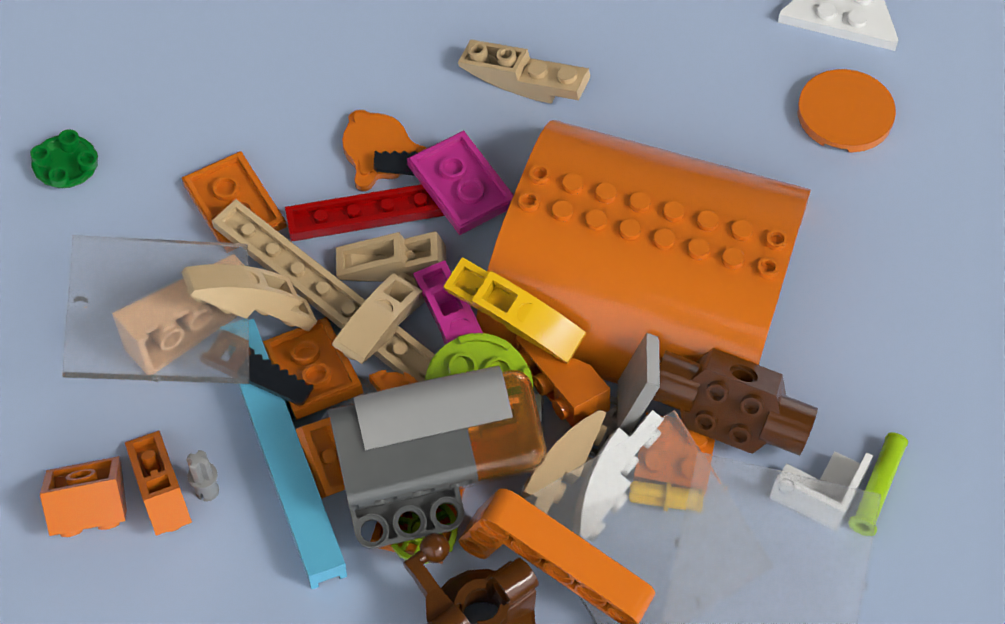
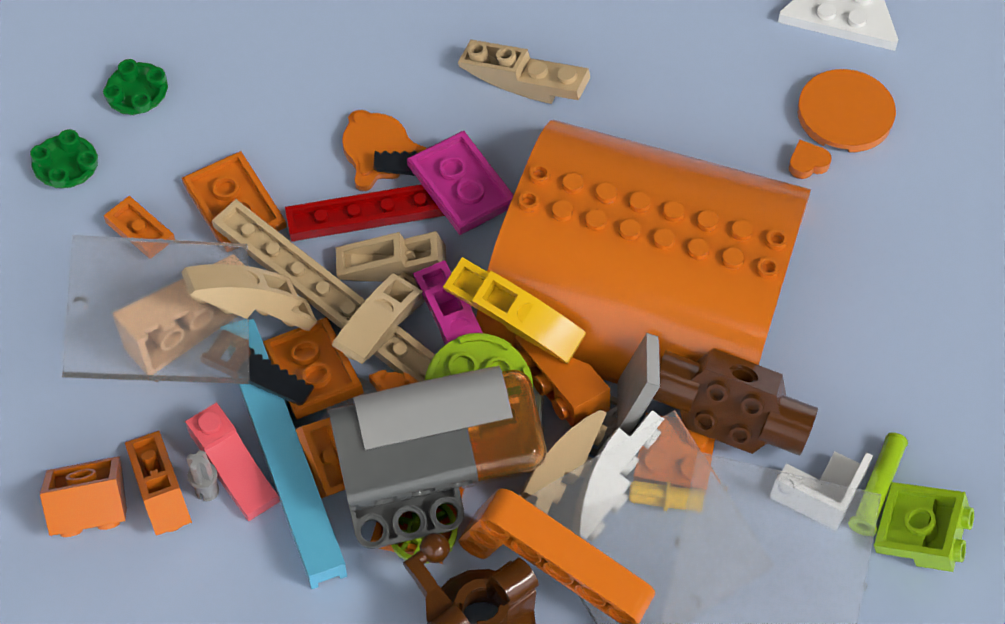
(134, 221): none -> orange plate
(135, 87): none -> green dish
(234, 464): none -> coral slope
(808, 160): none -> orange tile
(925, 525): none -> lime plate

